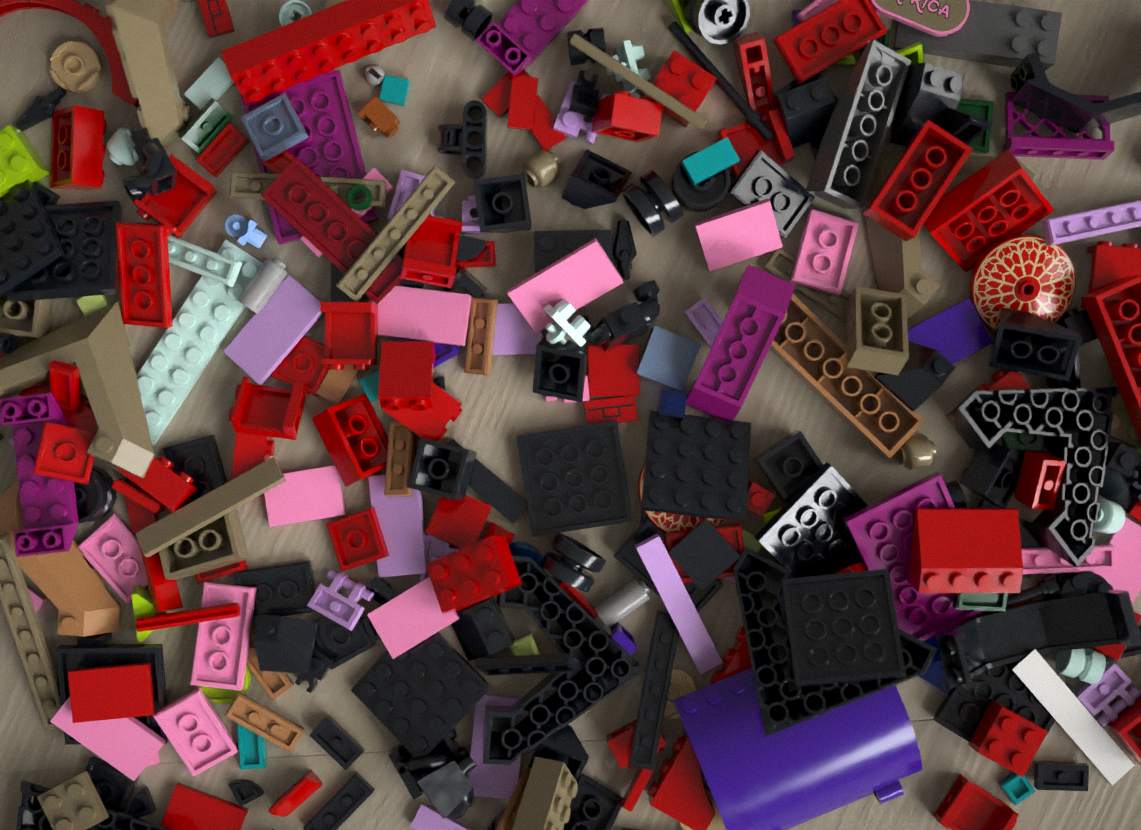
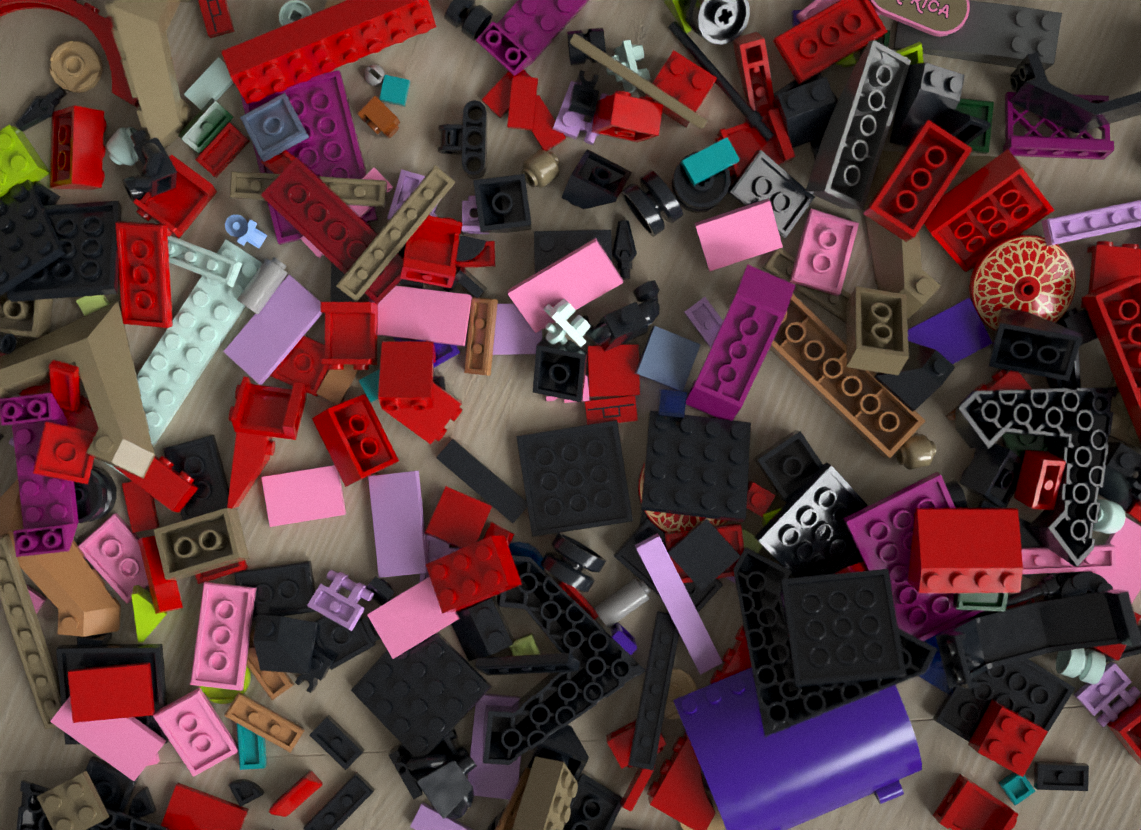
(137, 494): red tile -> none
(187, 617): red axle -> none
(210, 507): dark tan tile -> none
(351, 194): dark green plate -> none
(357, 539): red tile -> none
(399, 460): medium nougat tile -> none
(442, 469): black slope -> none
(1073, 717): white sticker -> none

